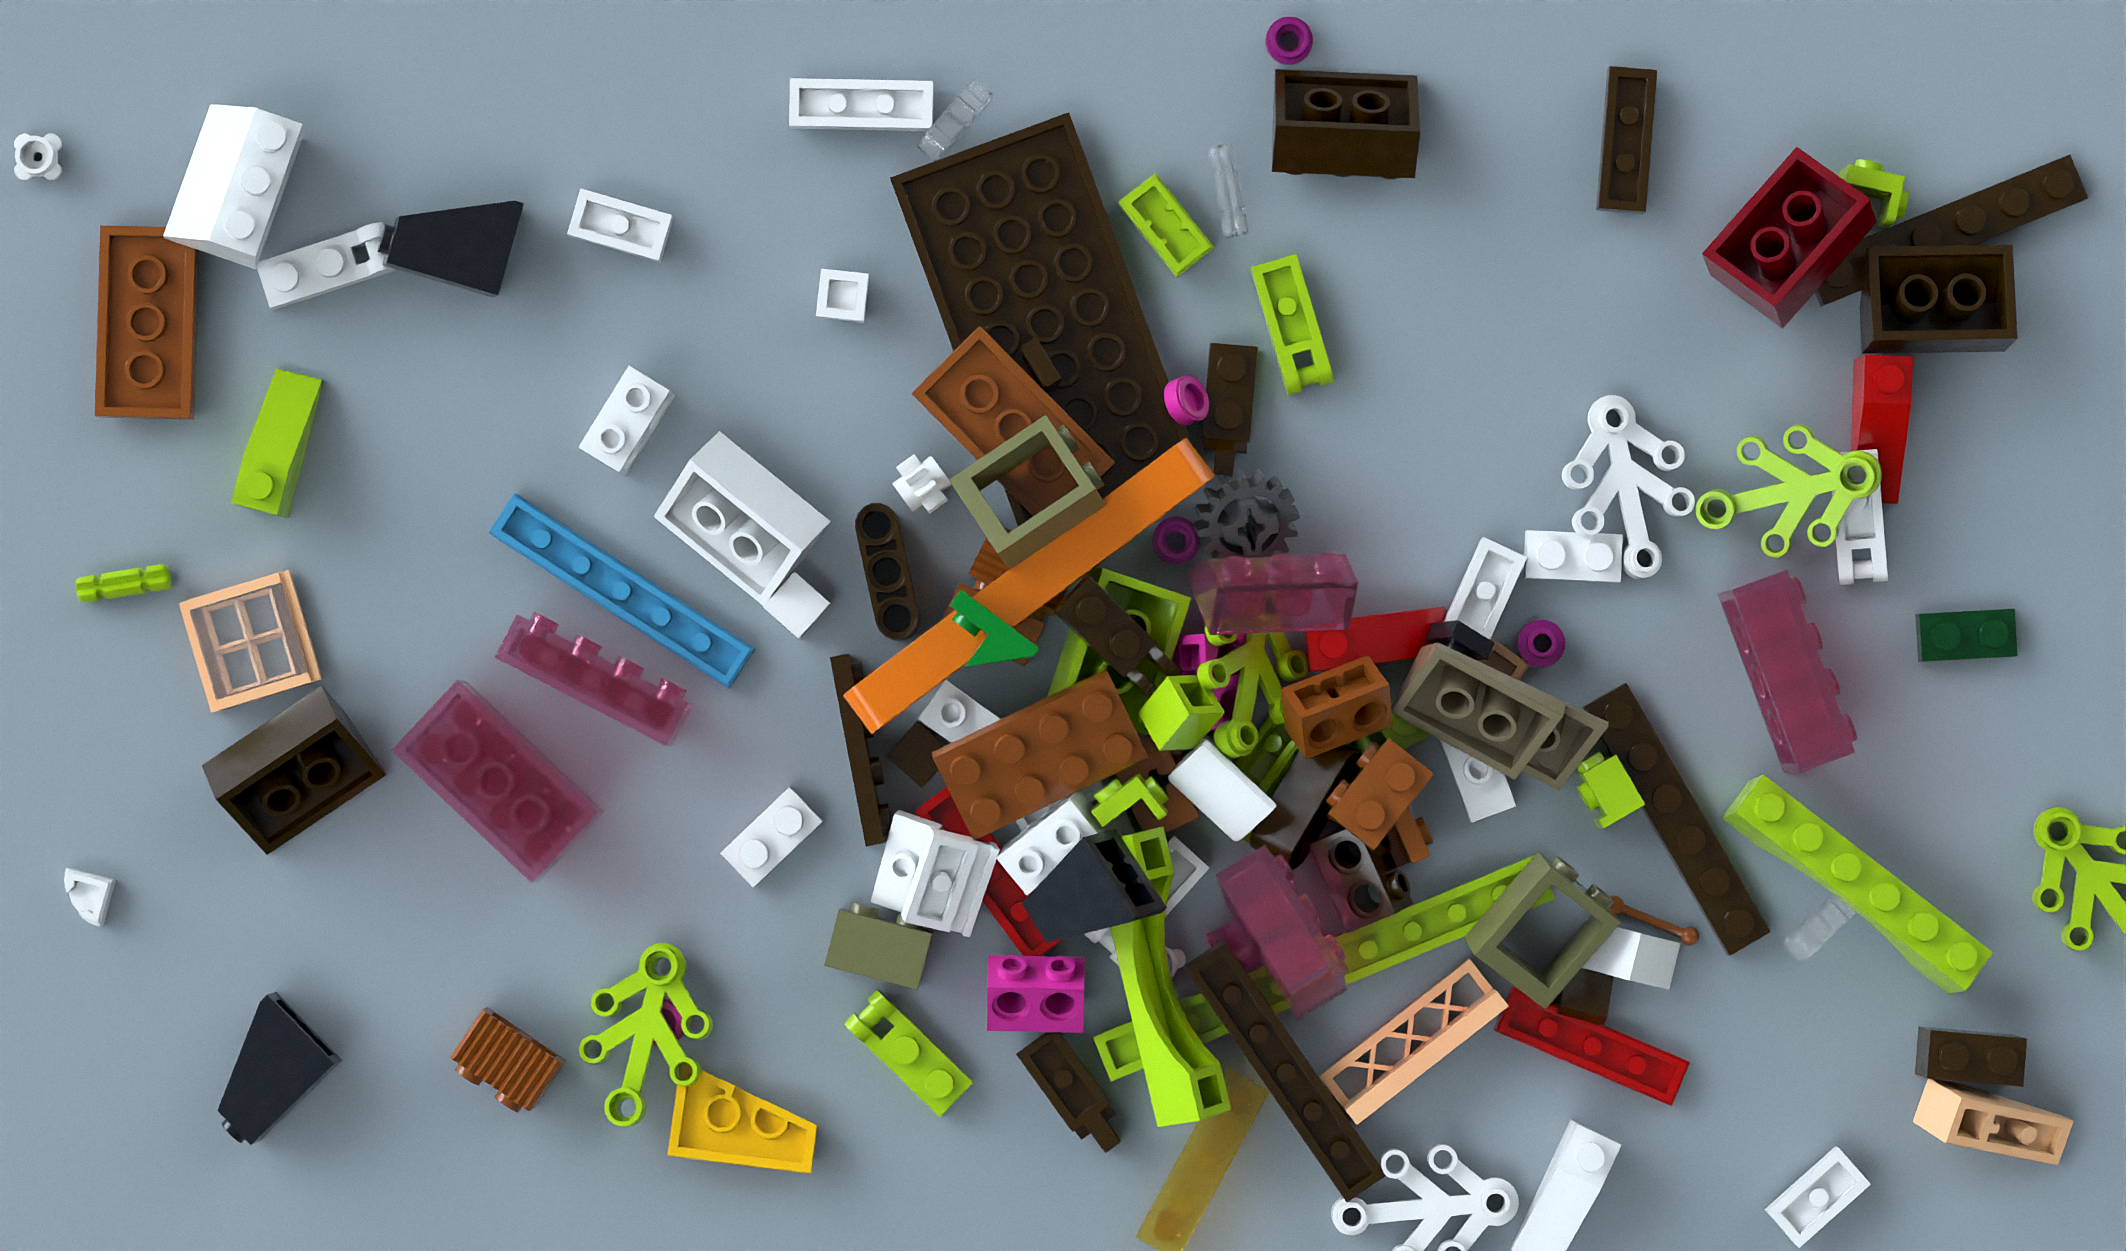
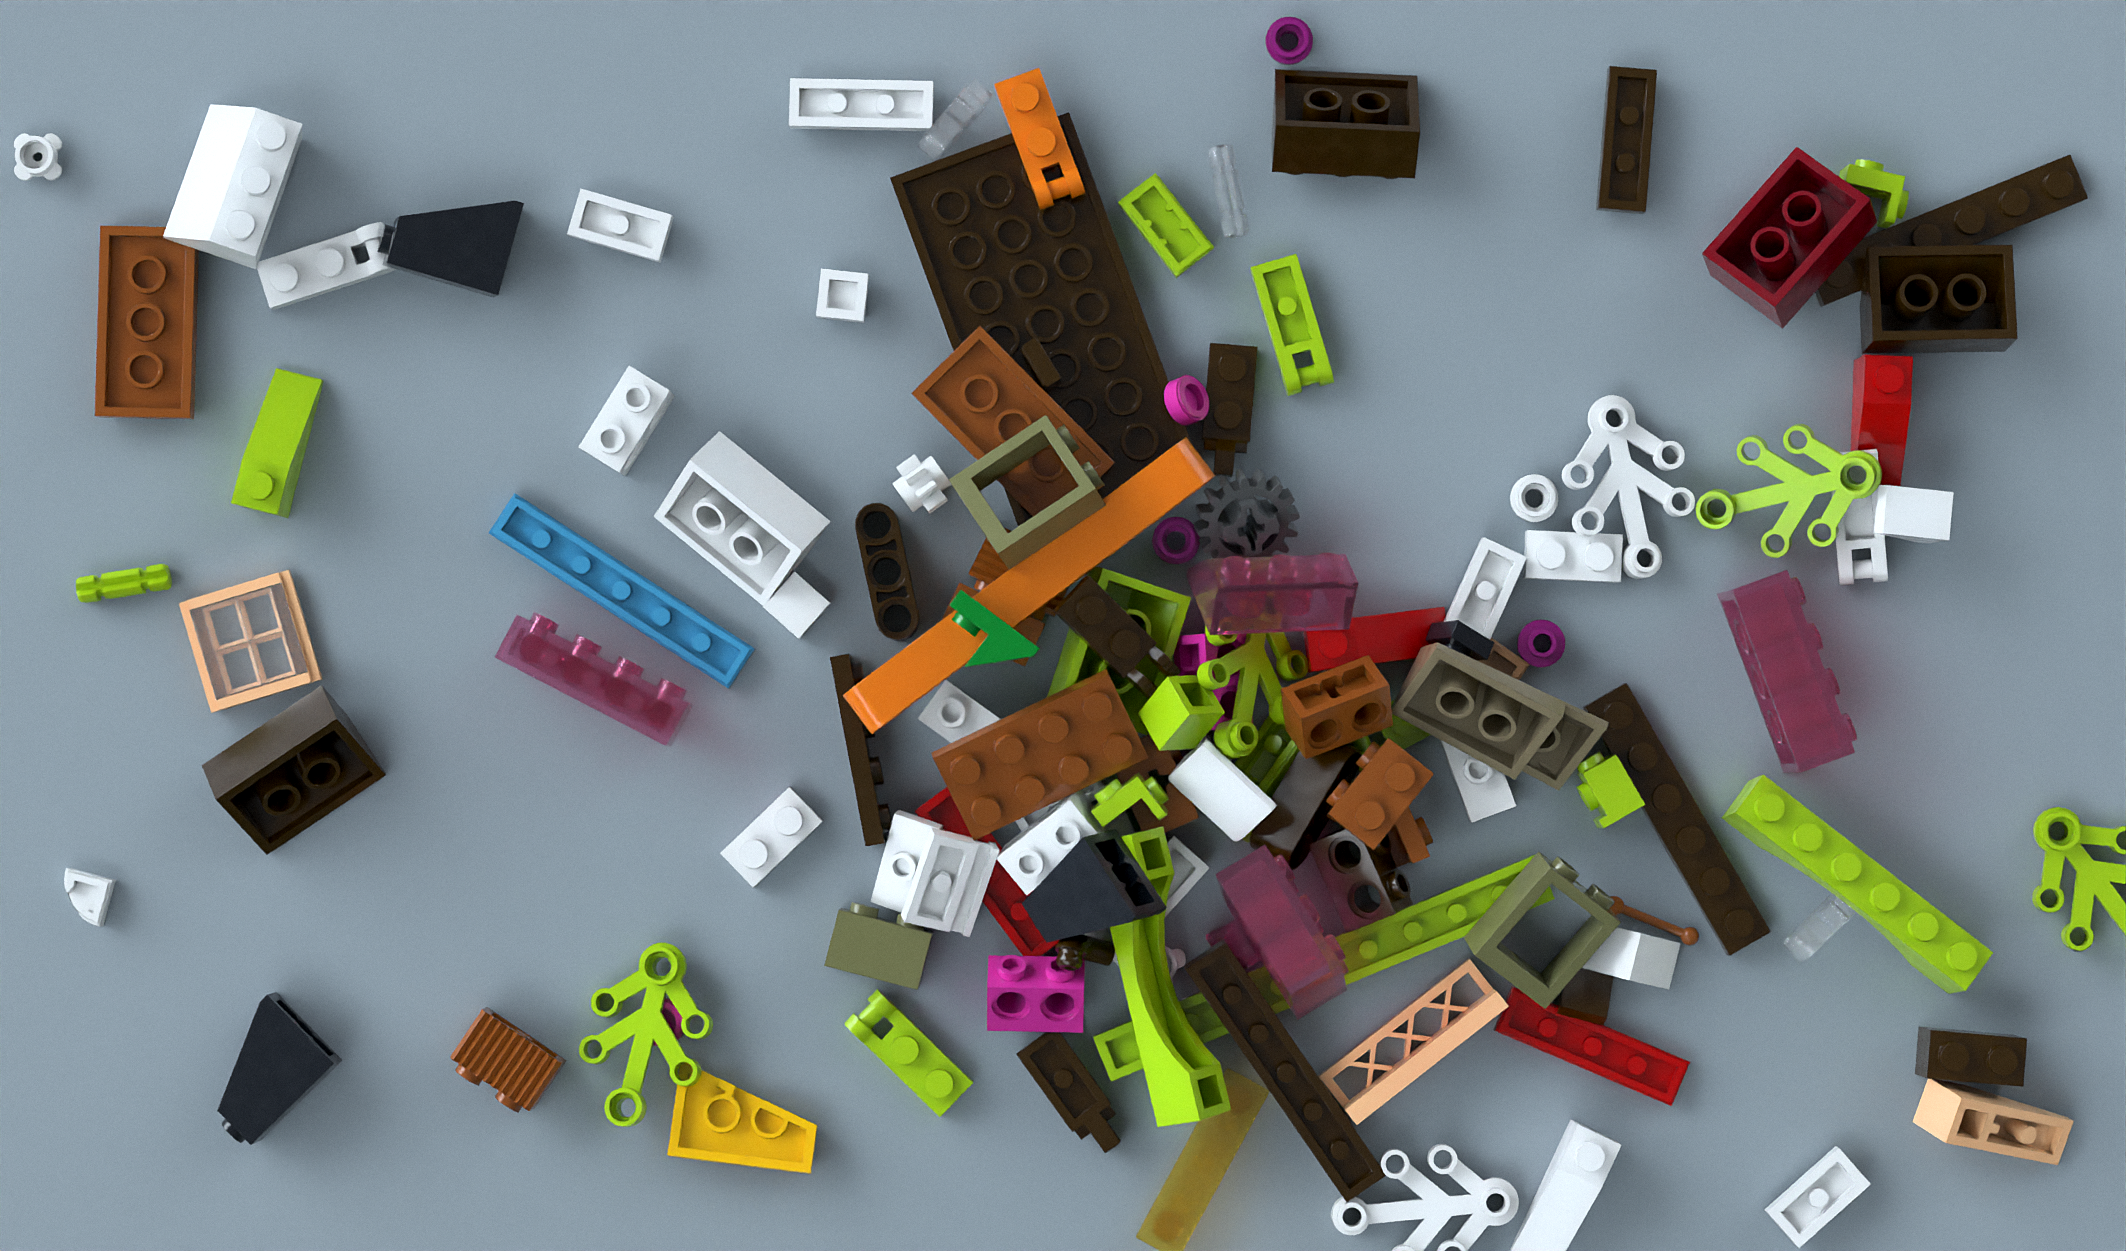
(497, 780): clear pink brick -> none
(914, 754): dark brown tile -> none
(1038, 136): none -> orange plate
(1083, 947): none -> dark brown arm
(1544, 487): none -> white plate
(1914, 513): none -> white slope
(1966, 635): dark green plate -> none

